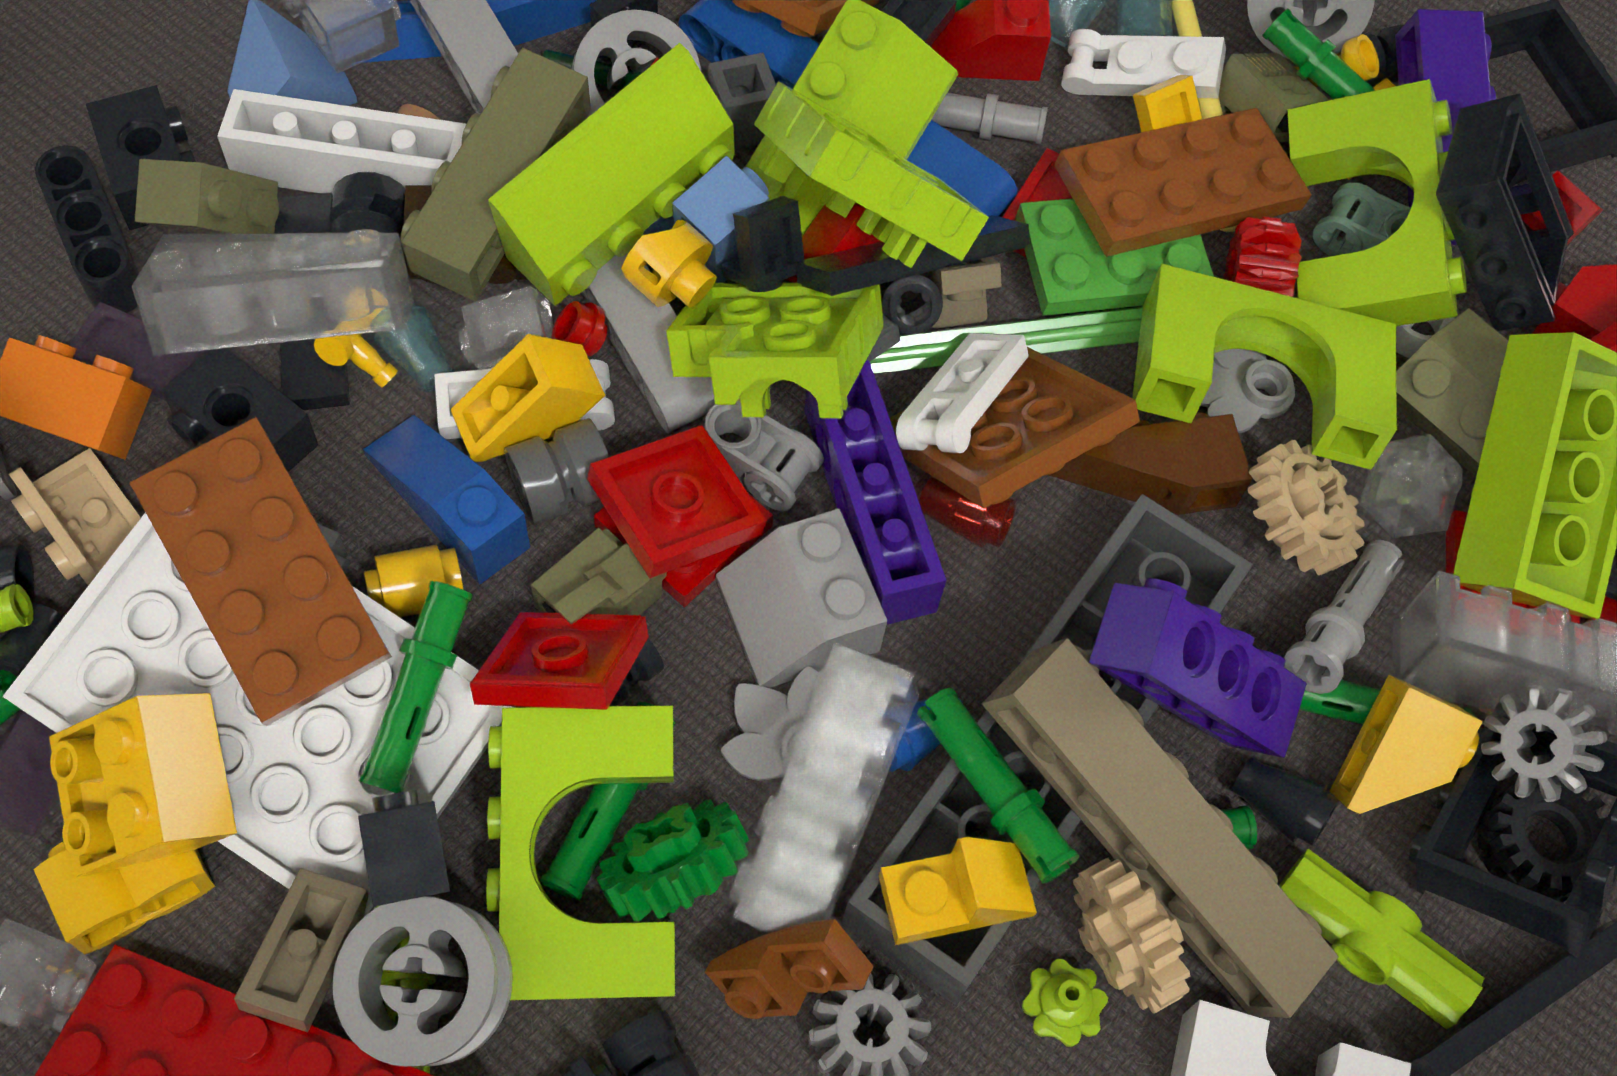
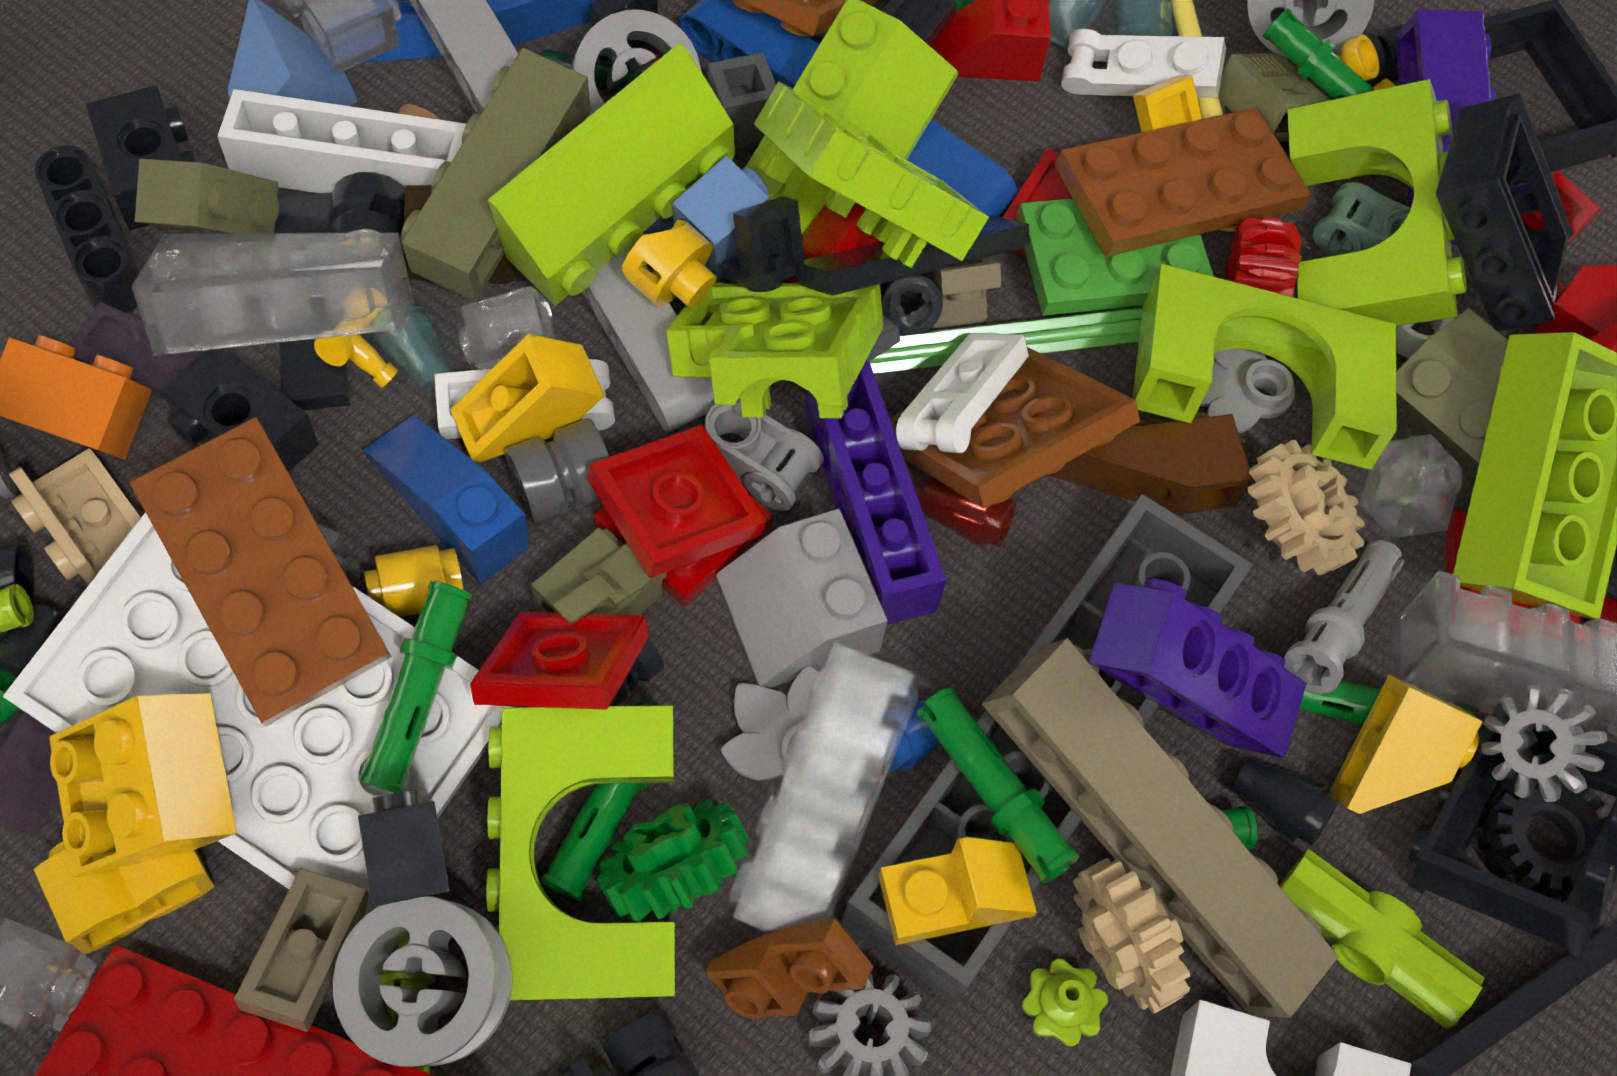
(582, 326): red plate -> none
(992, 117): light grey pin -> none

